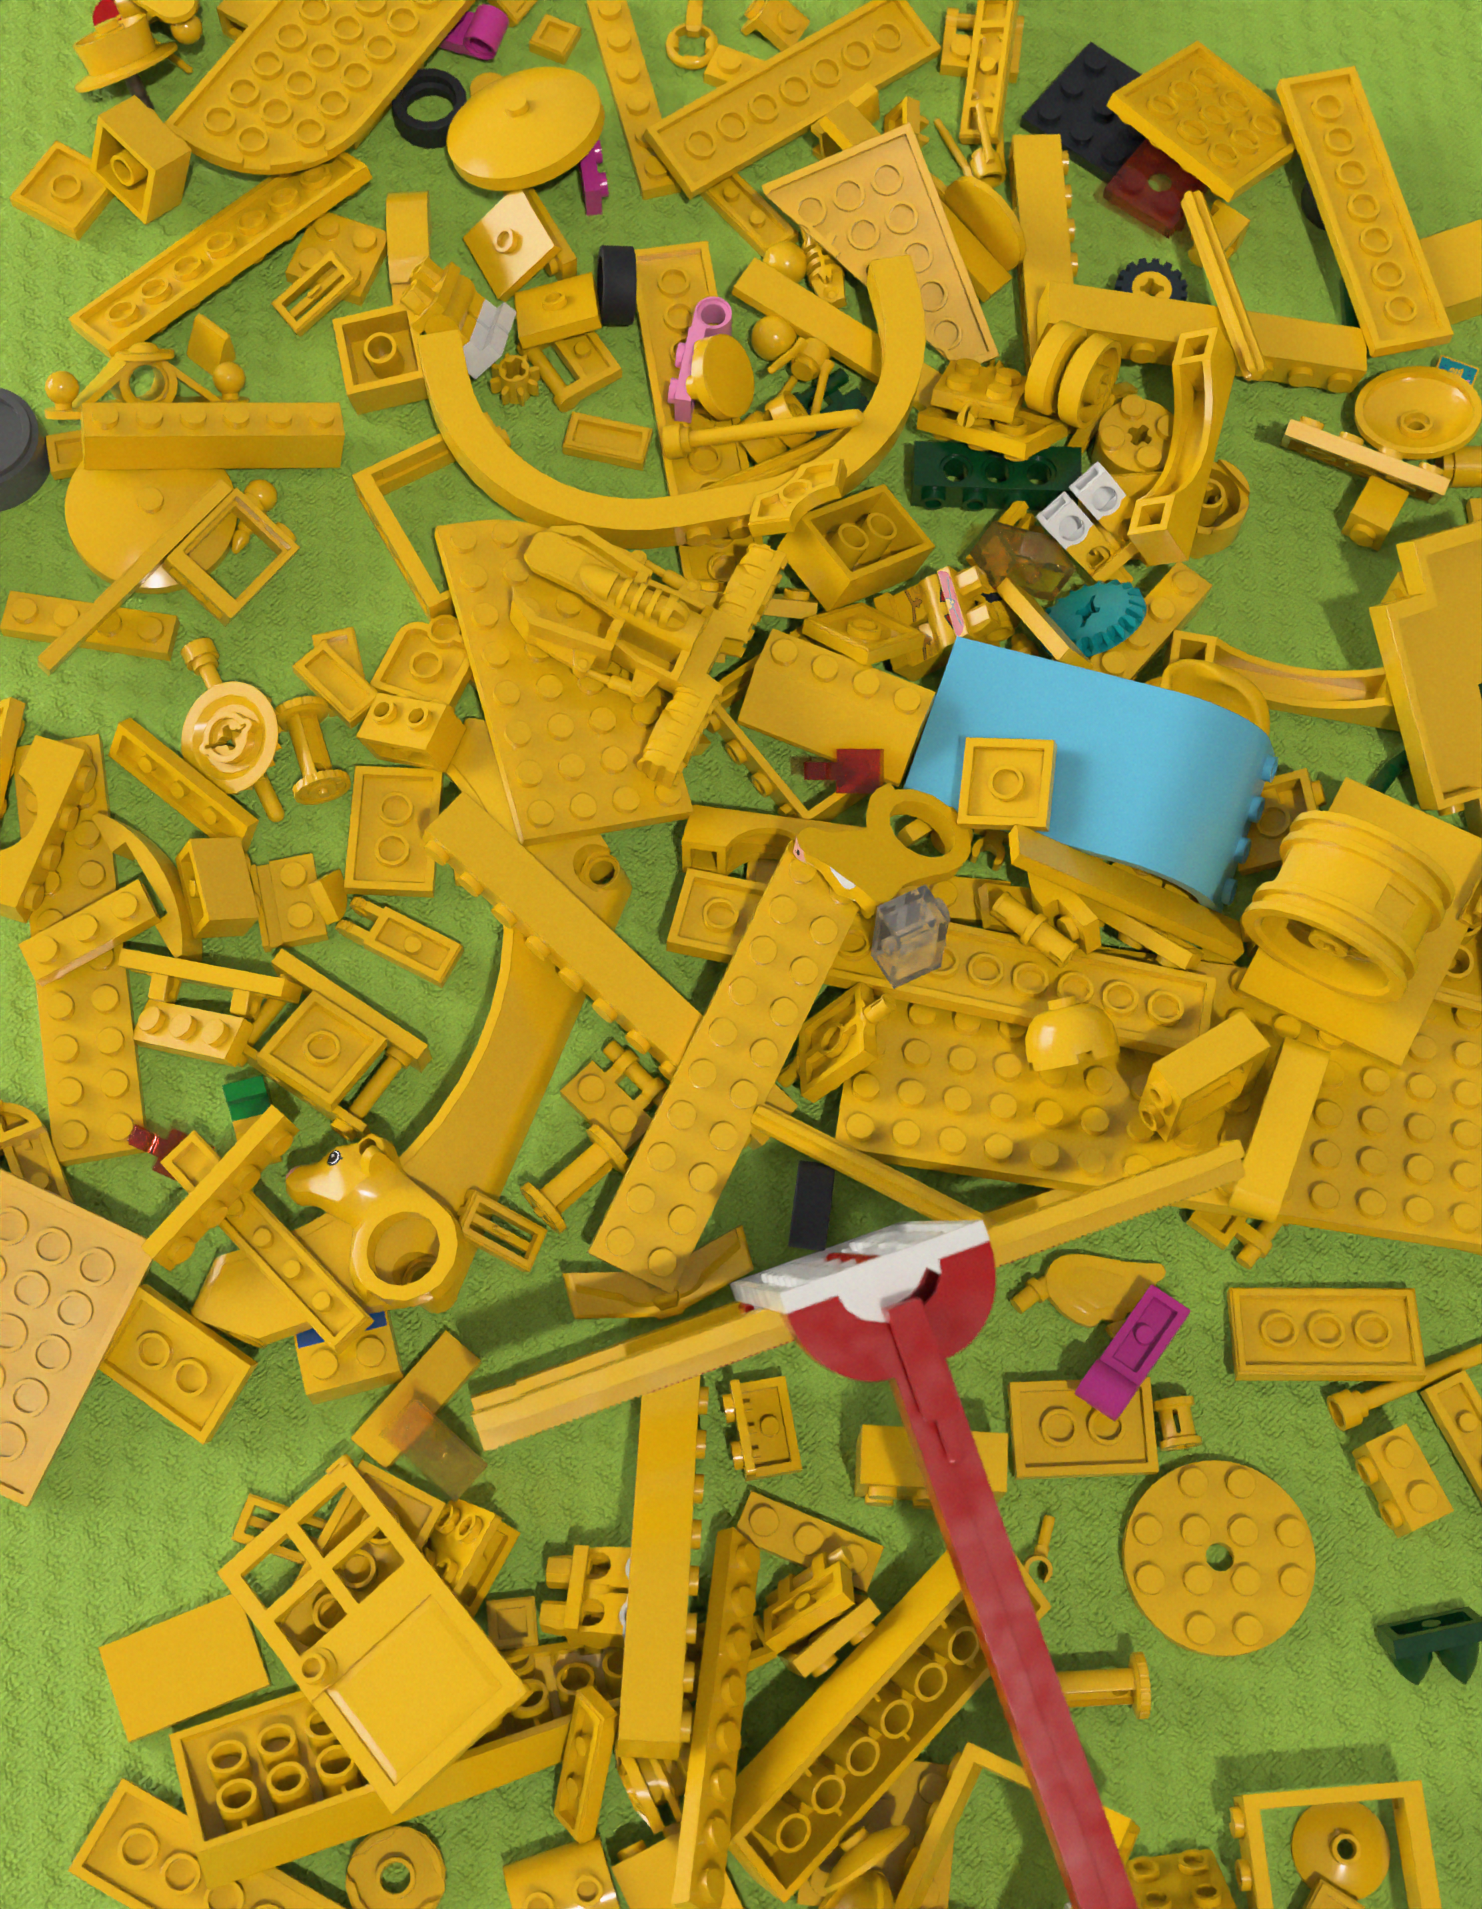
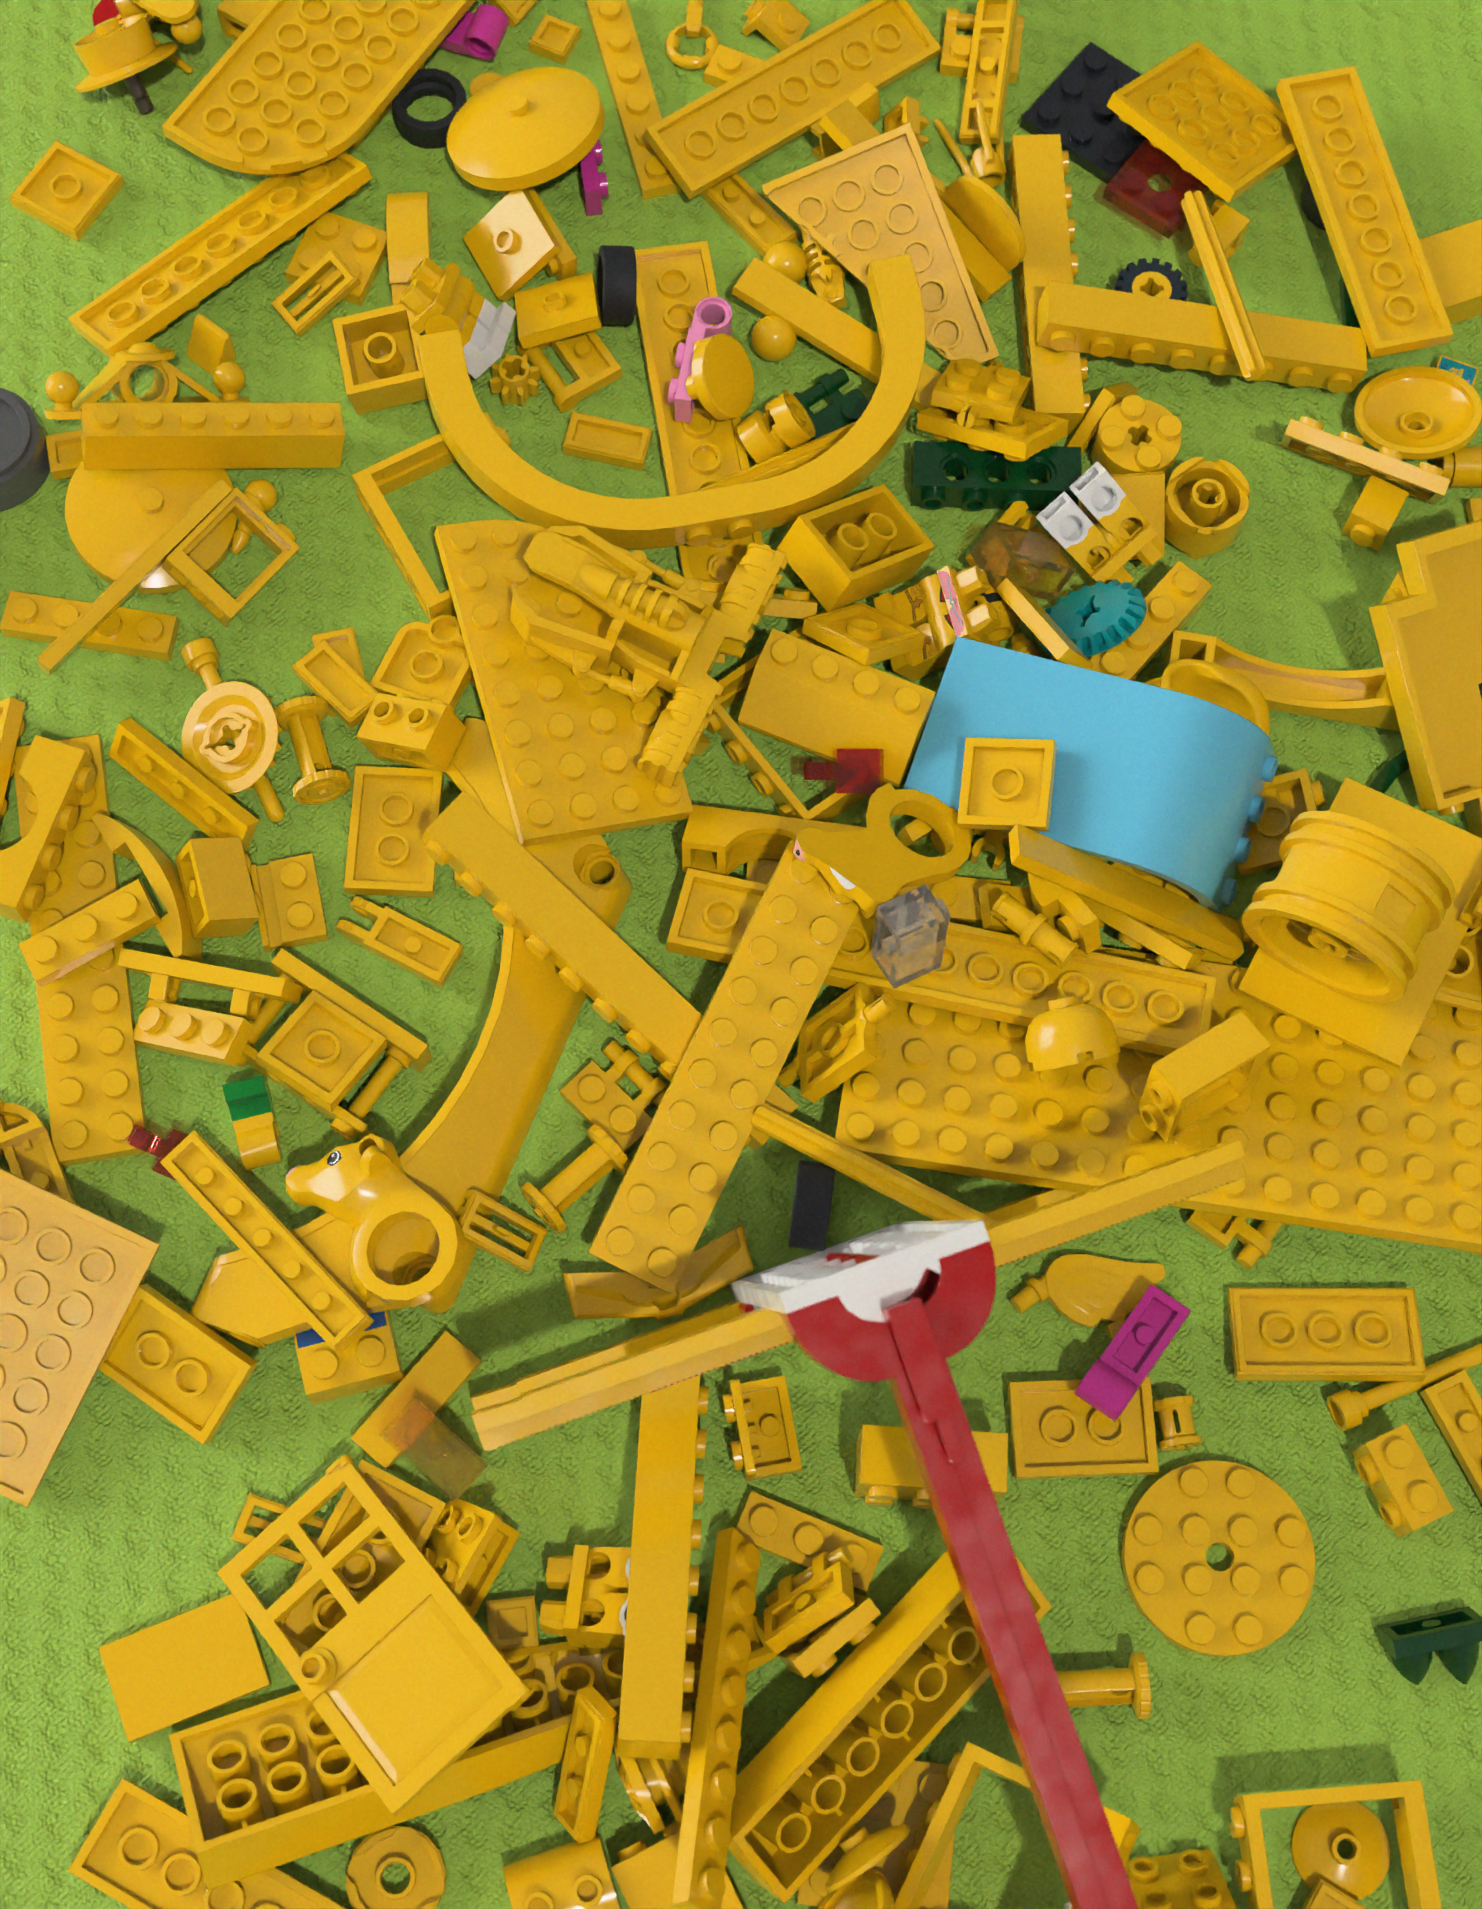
(140, 159): yellow brick -> none
(219, 1189): yellow plate -> none
(330, 896): yellow tile -> none
(682, 440): yellow piece -> none
(784, 507): yellow tile -> none
(808, 361): yellow plant -> none
(1042, 1548): yellow hand -> none
(1072, 374): yellow wheel -> none
(1169, 513): yellow arch -> none
(1279, 1129): yellow beam -> none

